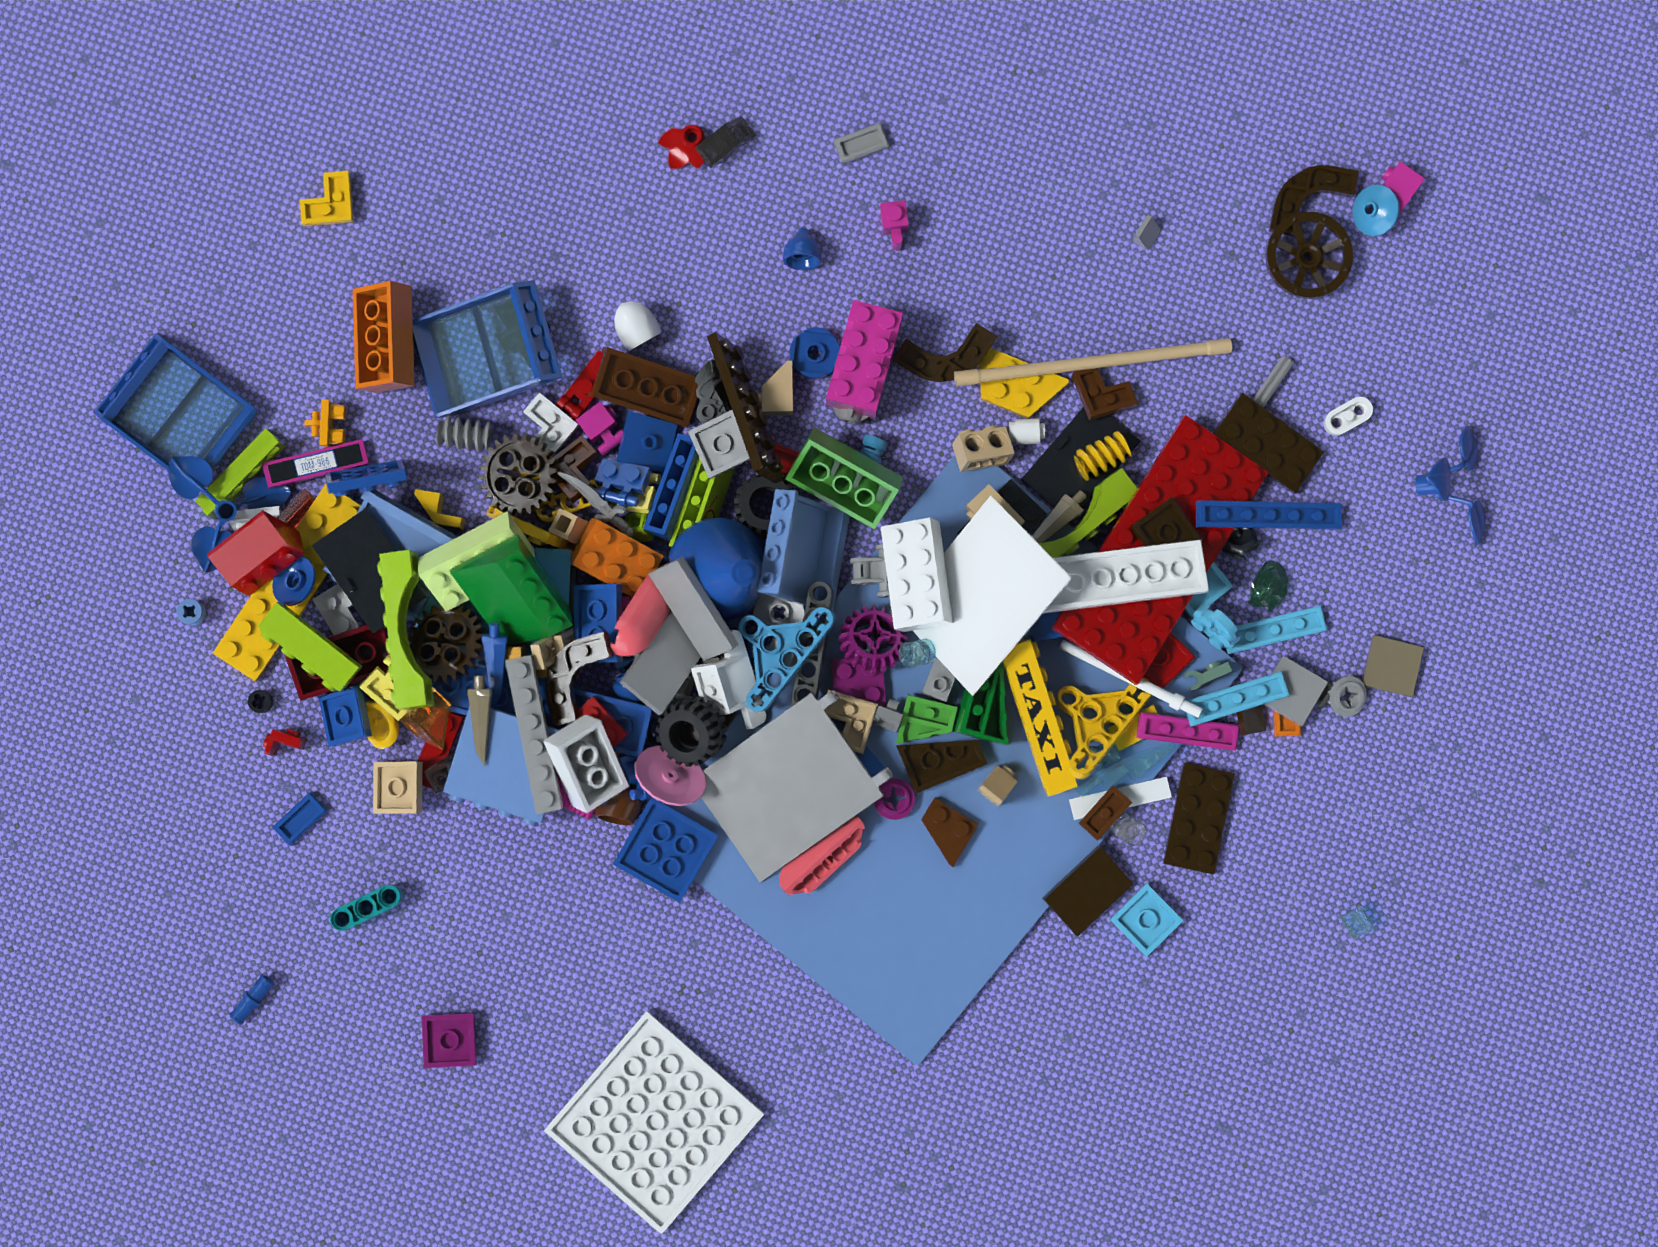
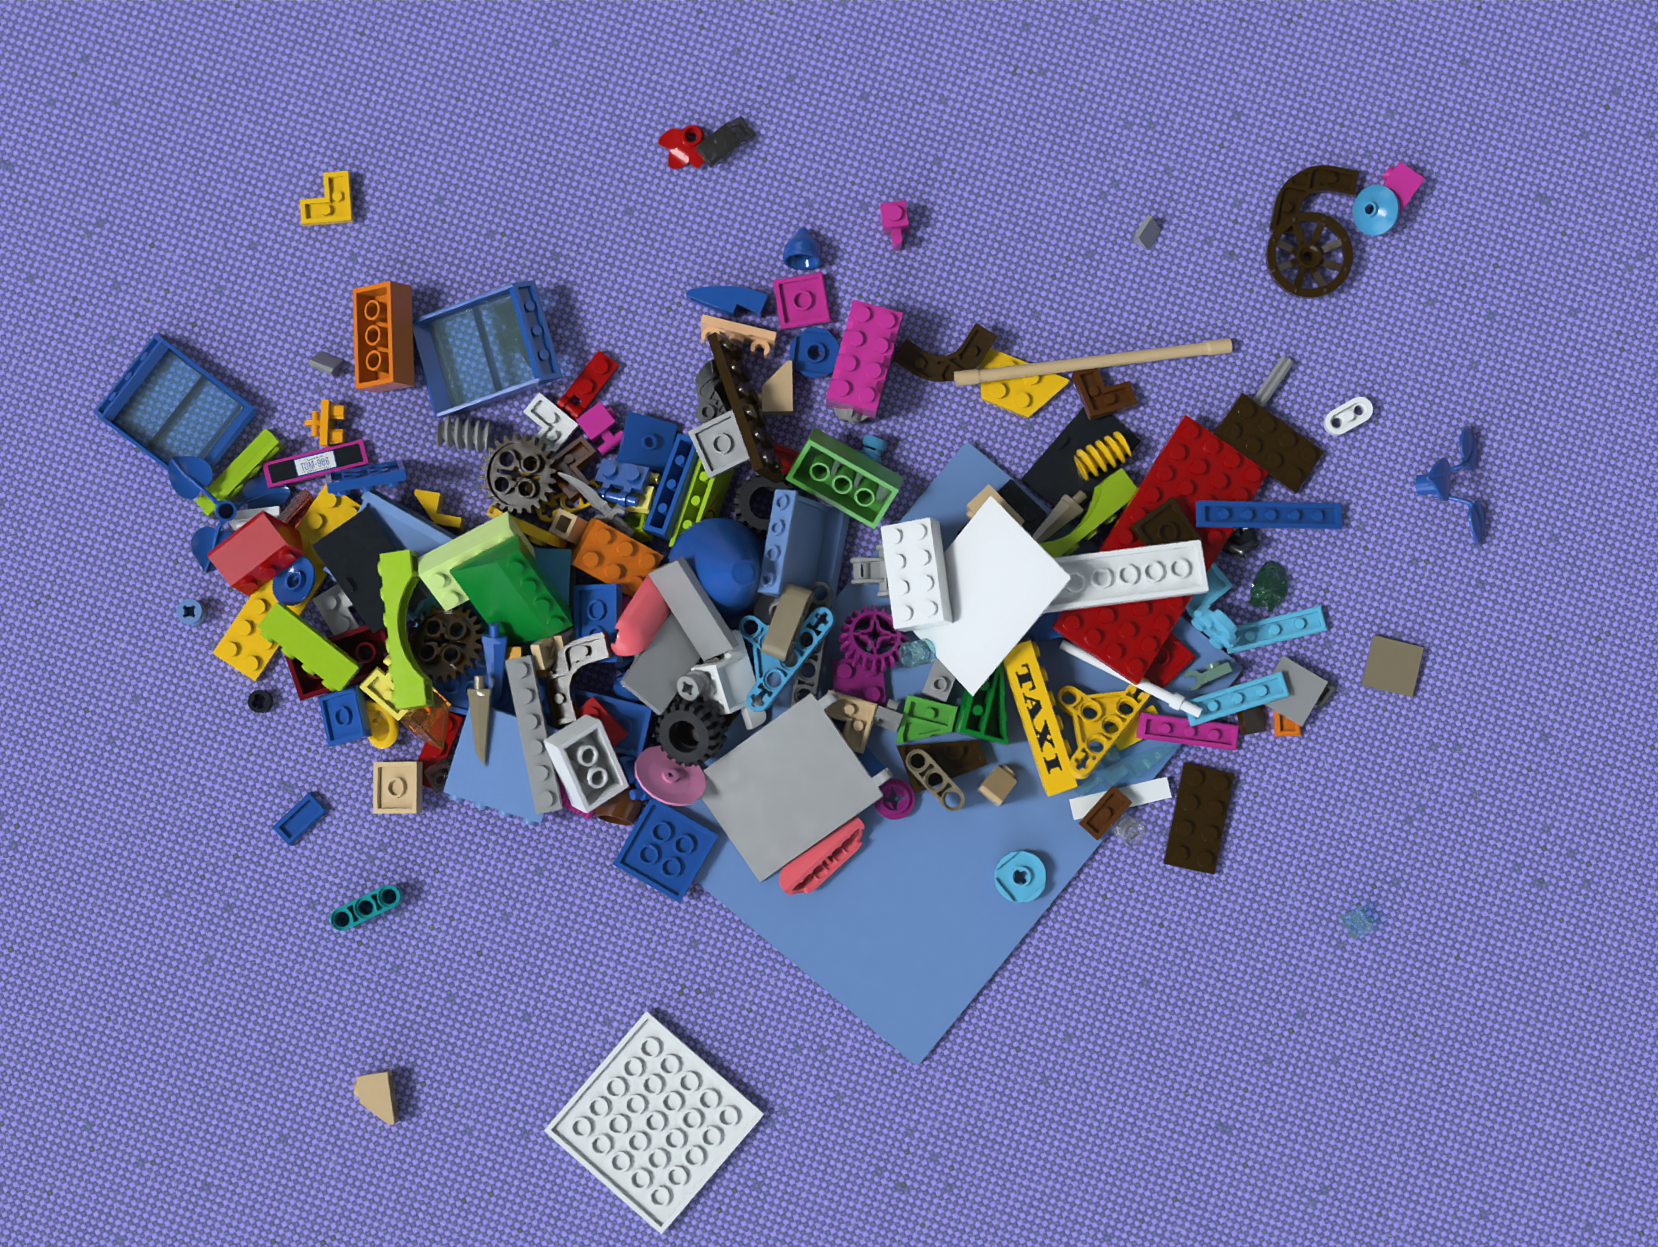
(251, 999): blue pin -> none
(289, 737): red bracket -> none
(326, 363): none -> light grey slope
(378, 1094): none -> tan slope
(449, 1040): magenta plate -> none
(635, 324): white piece -> none
(645, 387): reddish brown plate -> none
(693, 684): none -> light grey wheel
(729, 299): none -> blue slope
(739, 333): none -> light nougat plate
(787, 622): none -> dark tan beam
(801, 301): none -> dark pink plate
(861, 143): light grey tile -> none
(947, 784): none -> dark tan beam
(948, 829): reddish brown wing -> none
(984, 453): tan brick -> none
(1026, 431): white brick -> none
(1034, 879): none -> medium azure plate
(1087, 890): dark brown tile -> none
(1146, 919): medium azure plate -> none
(1355, 701): light grey gear -> none

